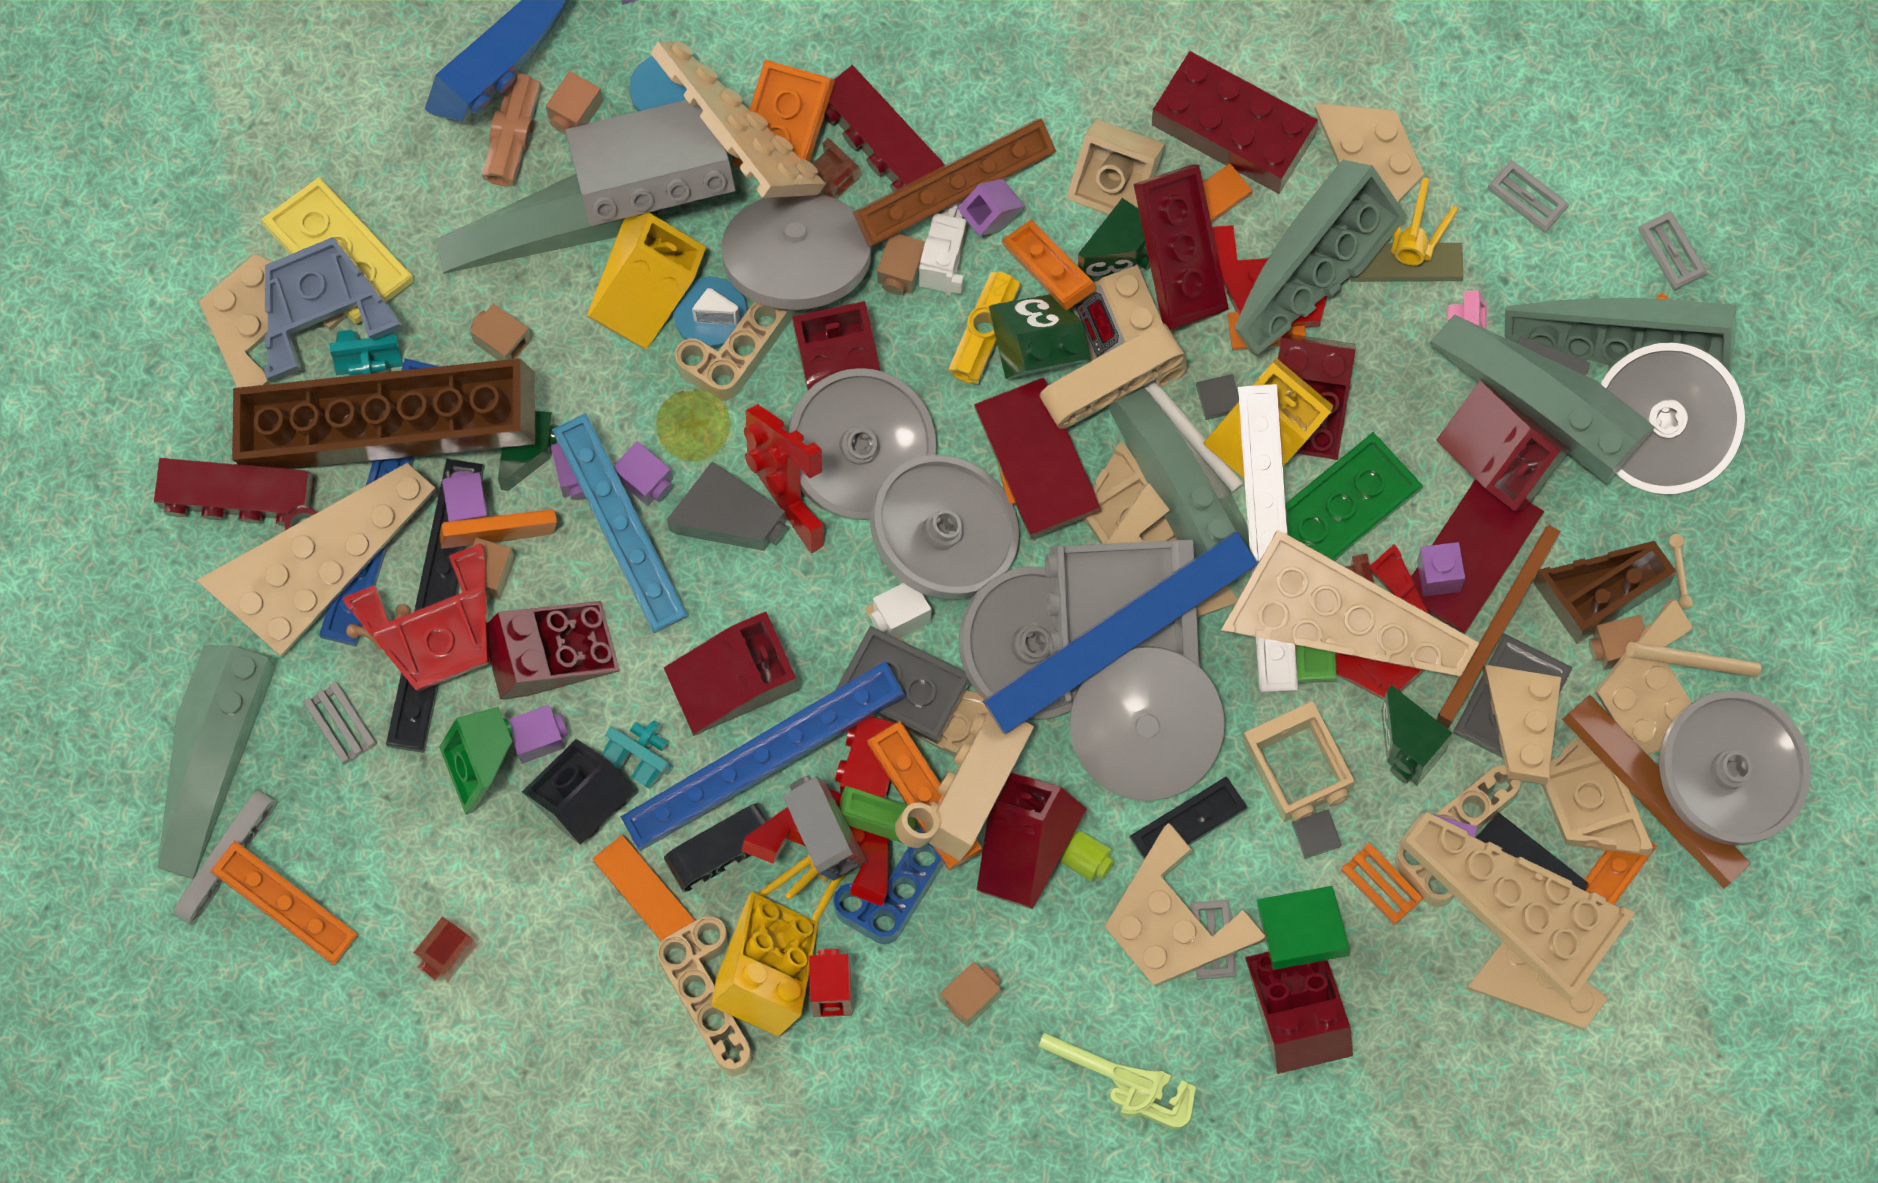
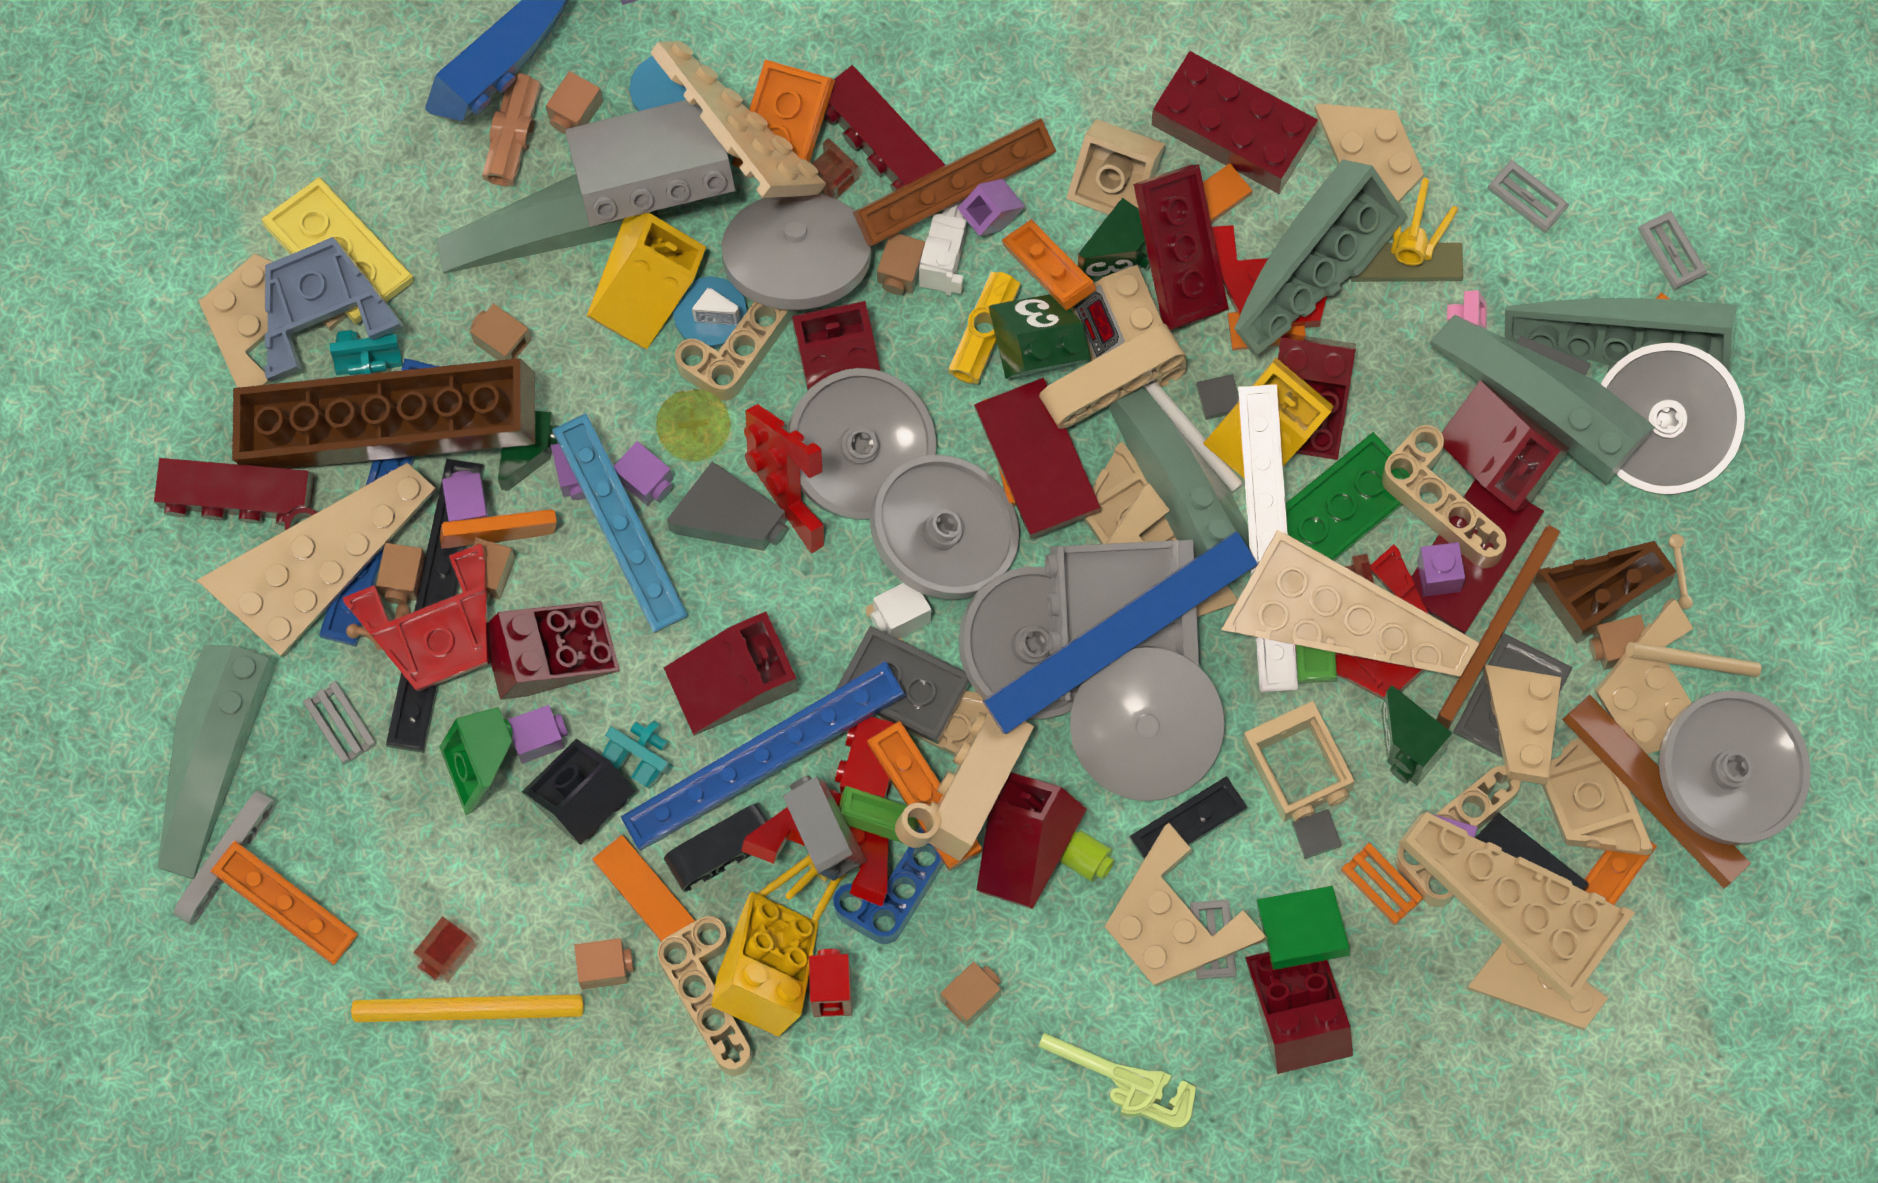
(400, 573): none -> medium nougat brick
(467, 1008): none -> yellow axle
(603, 963): none -> nougat brick
(1450, 502): none -> tan beam

